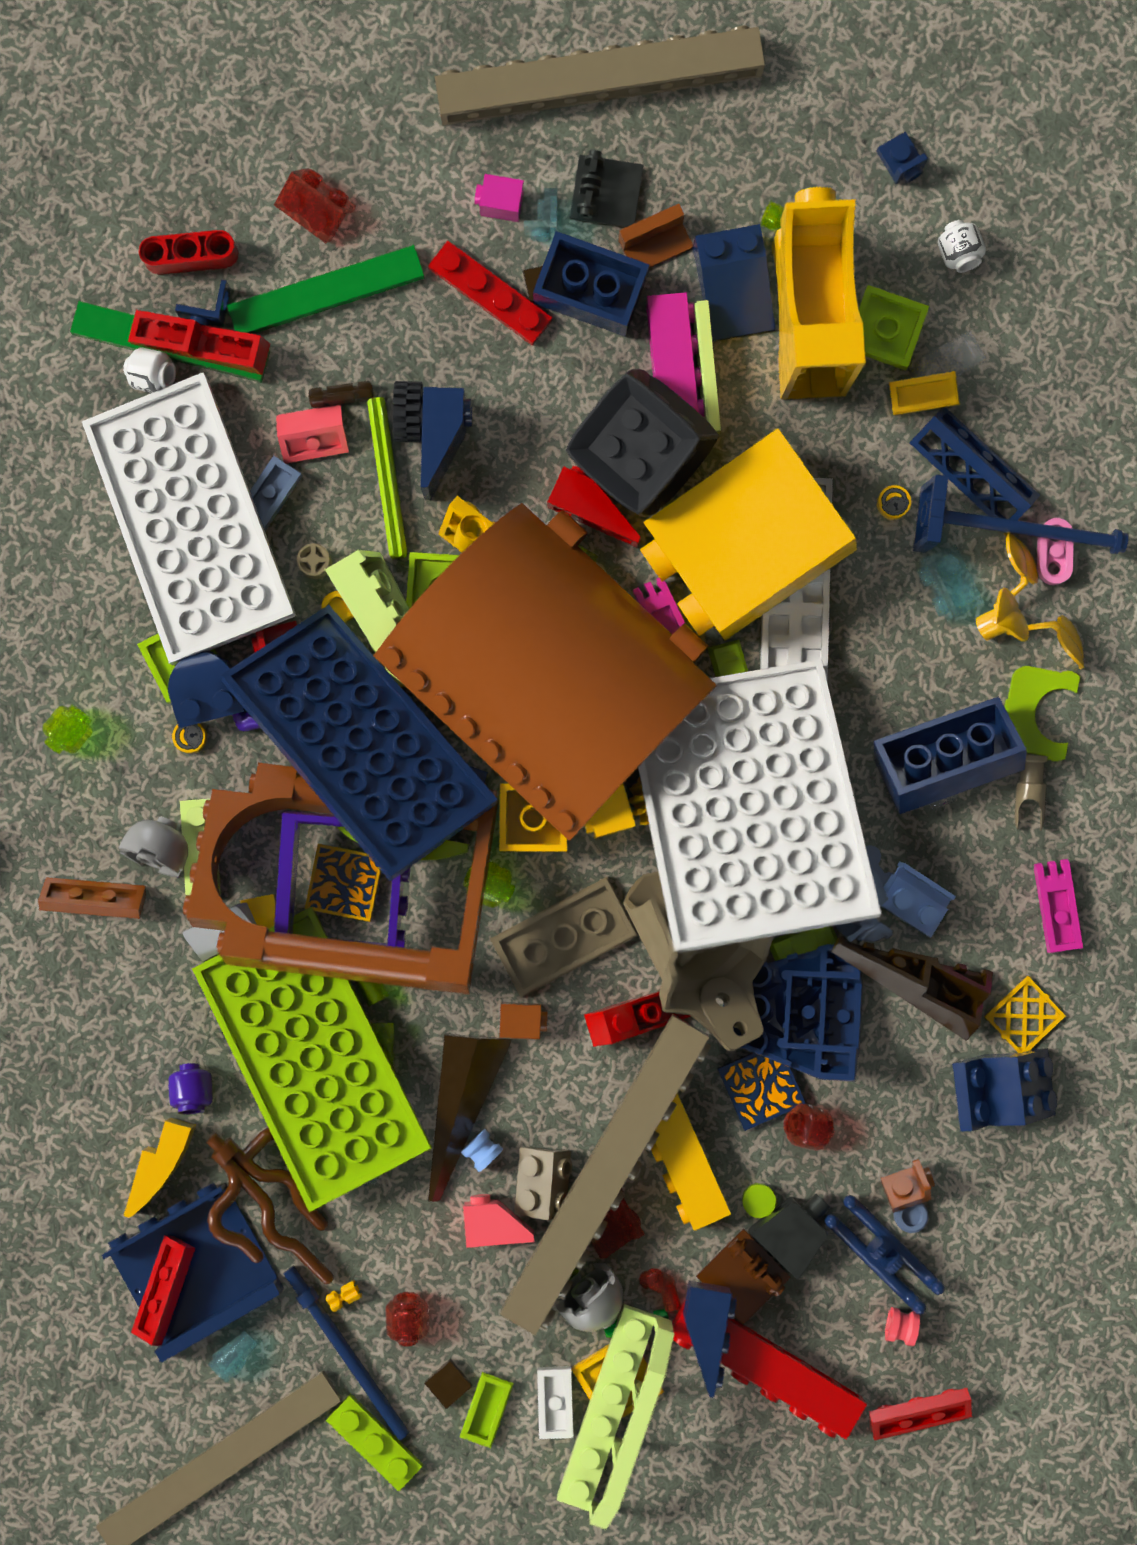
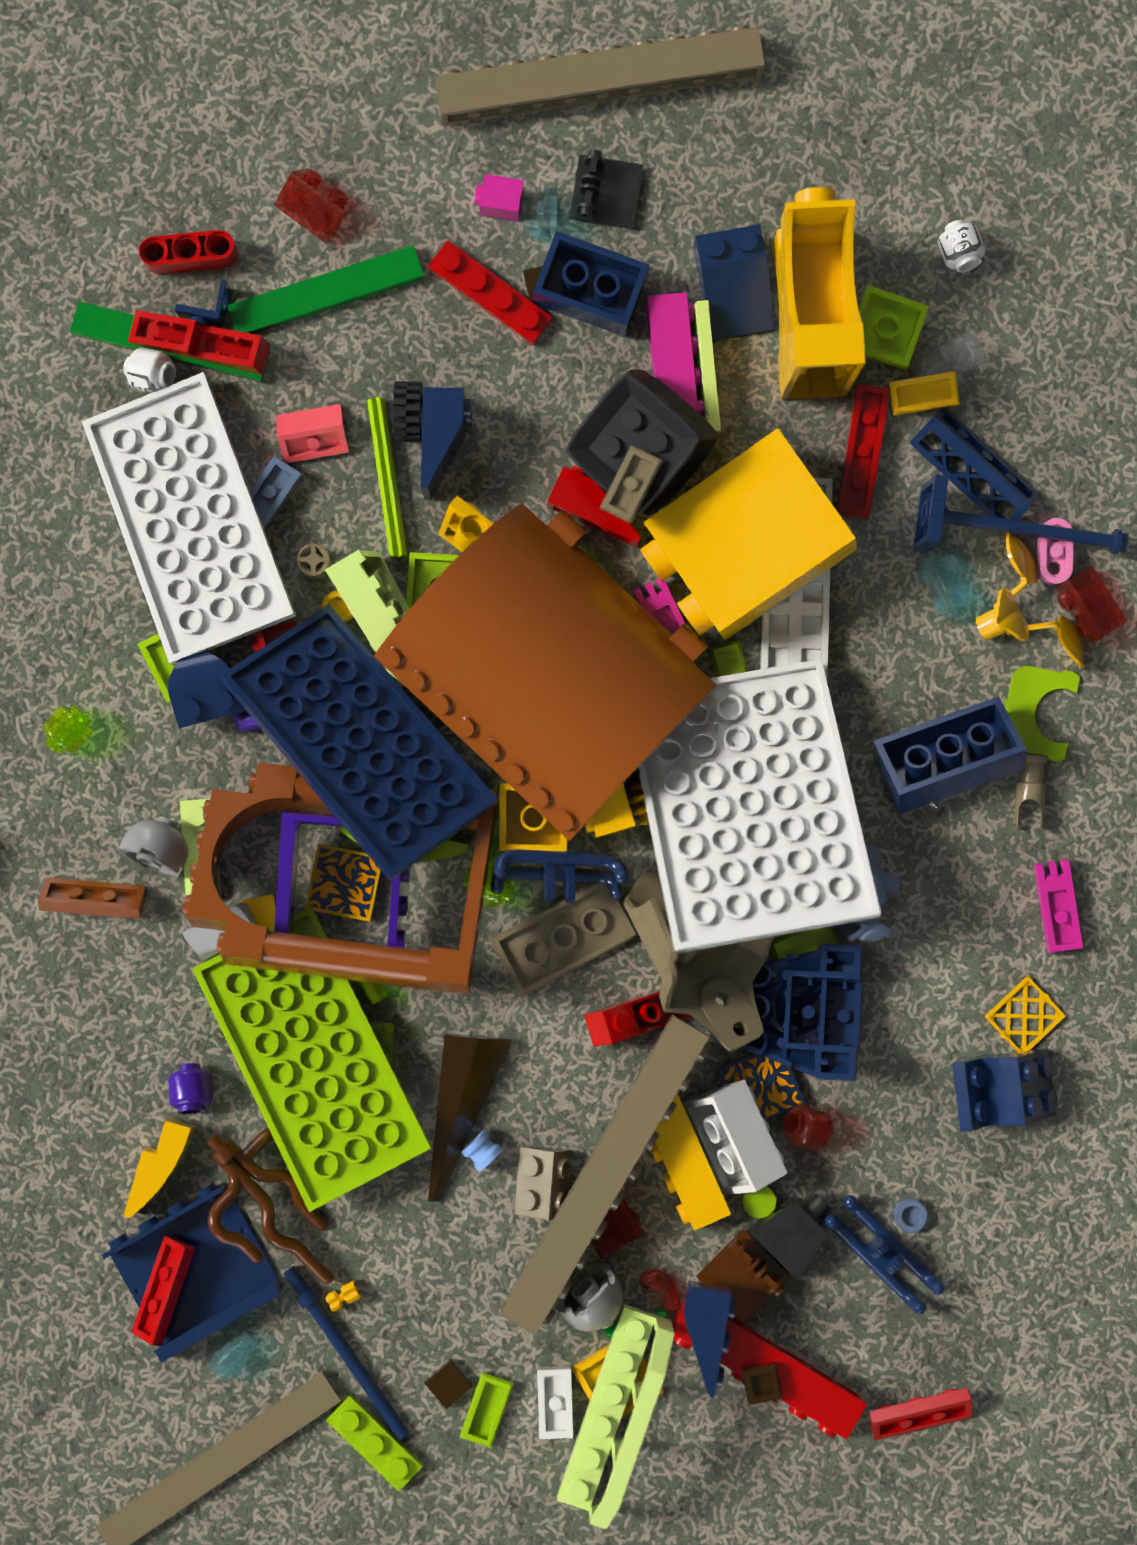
(189, 738): tile -> none
(340, 394): dark brown axle -> none
(407, 1318): clear red head -> none
(493, 1223): coral slope -> none
(522, 1020): dark orange brick -> none
(559, 867): none -> dark blue piece
(631, 484): none -> dark tan plate
(656, 237): dark orange panel -> none
(735, 1138): none -> white slope
(761, 1383): none -> dark brown tile
(772, 216): clear neon green hinge -> none
(862, 451): none -> red plate
(893, 502): tile -> none
(902, 158): dark blue bracket -> none
(902, 1326): coral wheel -> none
(908, 1186): bracket -> none
(916, 899): light blue plate -> none
(939, 990): dark brown wedge -> none
(1090, 605): none -> clear red bracket

